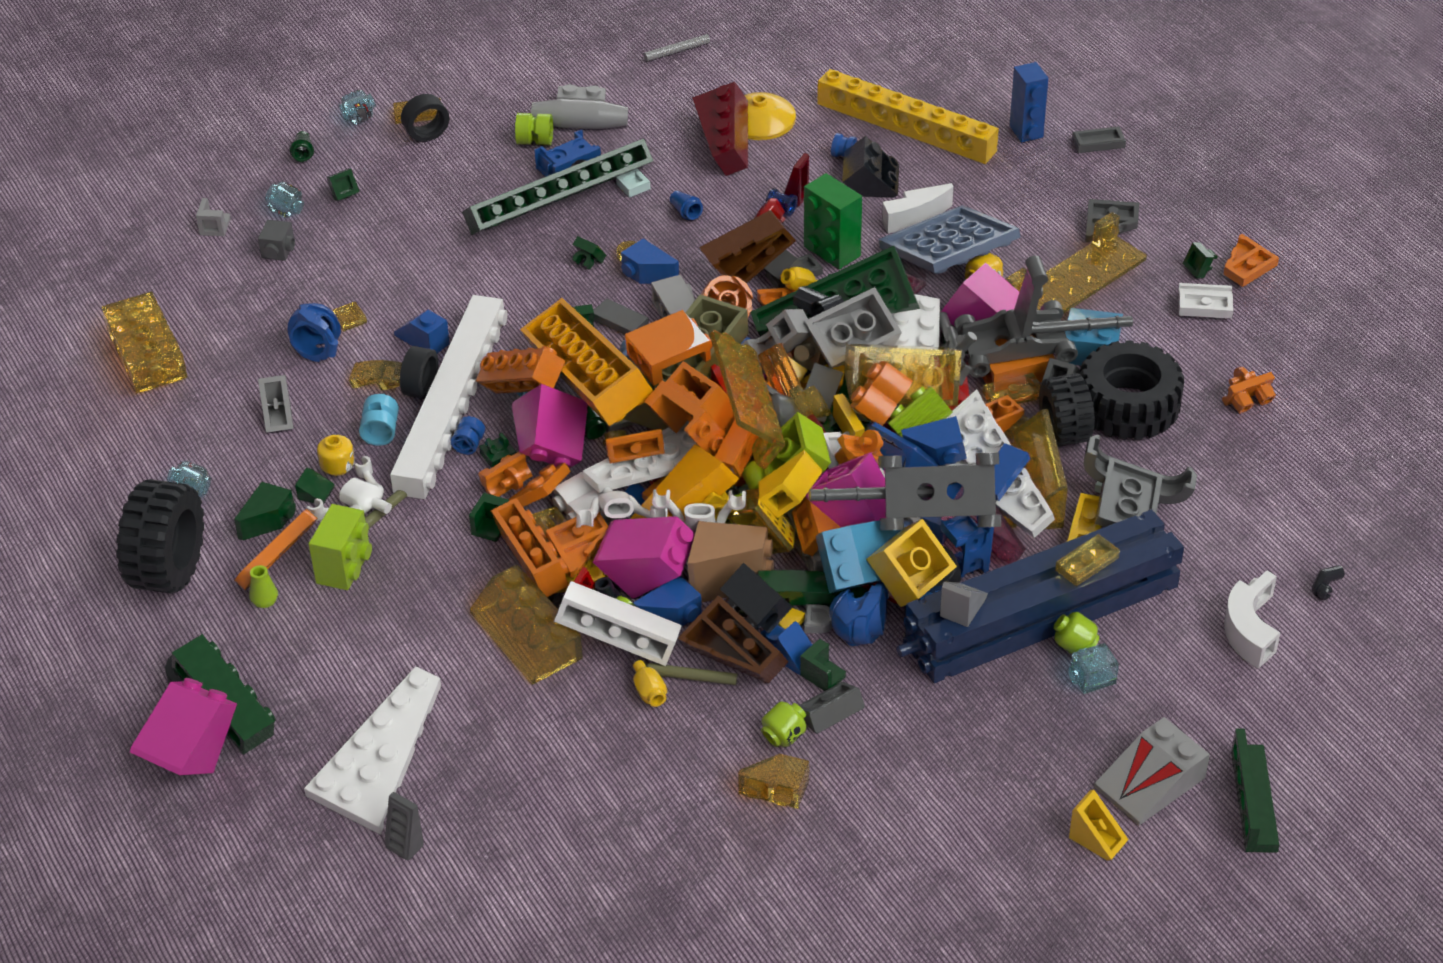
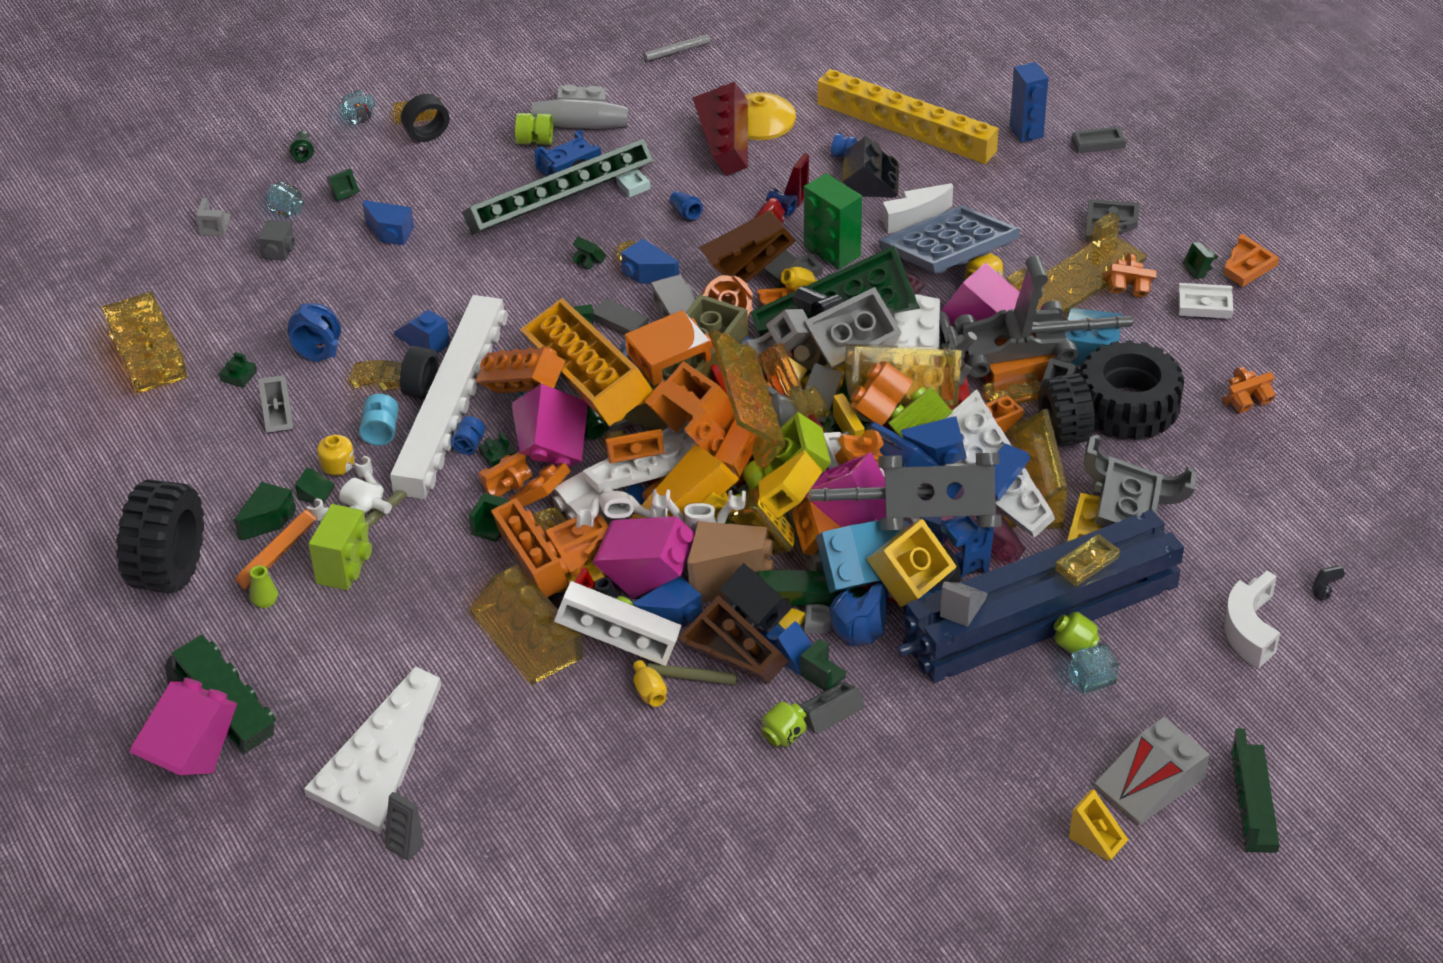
(191, 474): clear light blue head -> none
(238, 371): none -> dark green tile
(350, 316): clear yellow tile -> none
(389, 221): none -> blue slope
(776, 780): clear yellow slope -> none
(1129, 273): none -> orange hips

